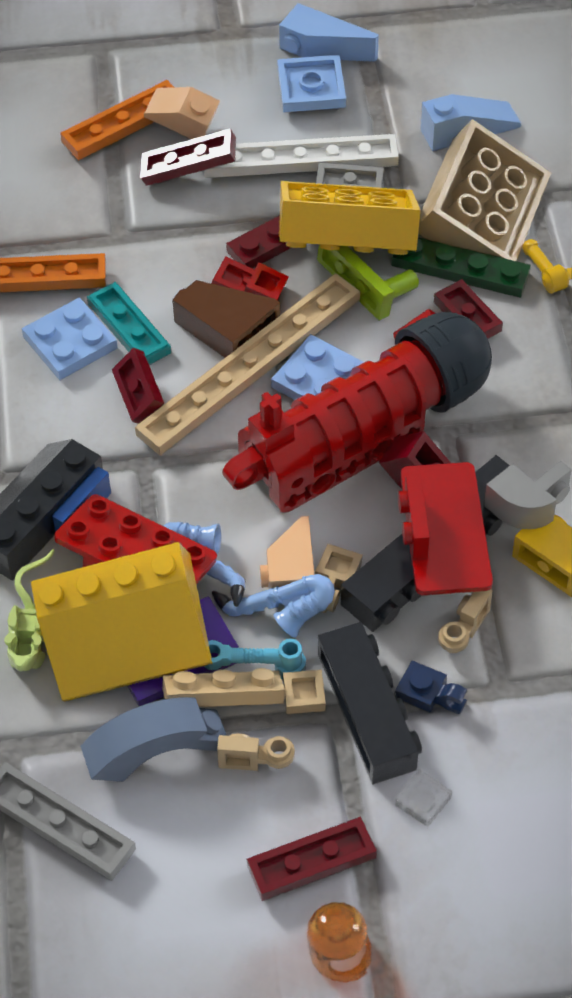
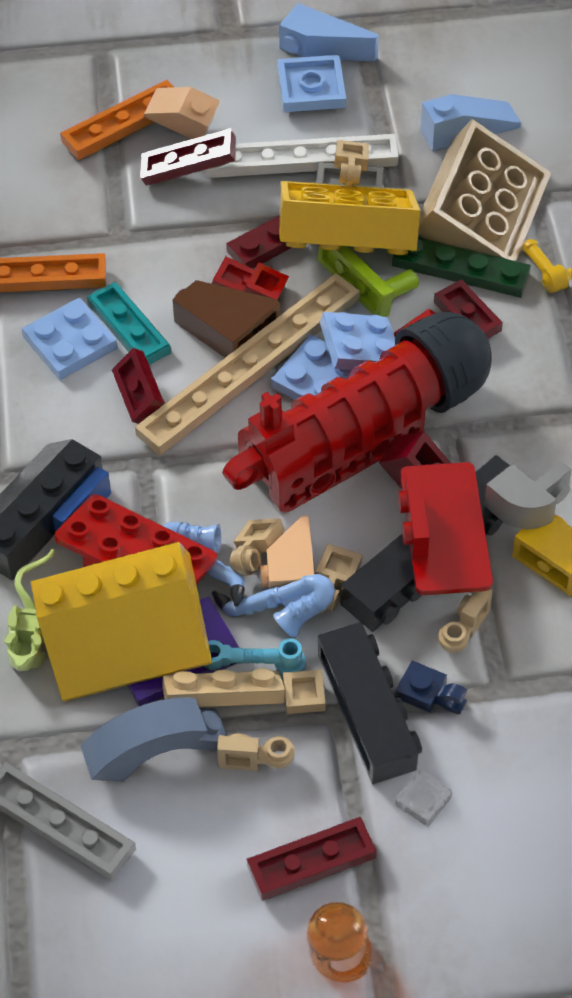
(253, 541): none -> tan plate
(352, 159): none -> tan plate
(355, 338): none -> light blue plate

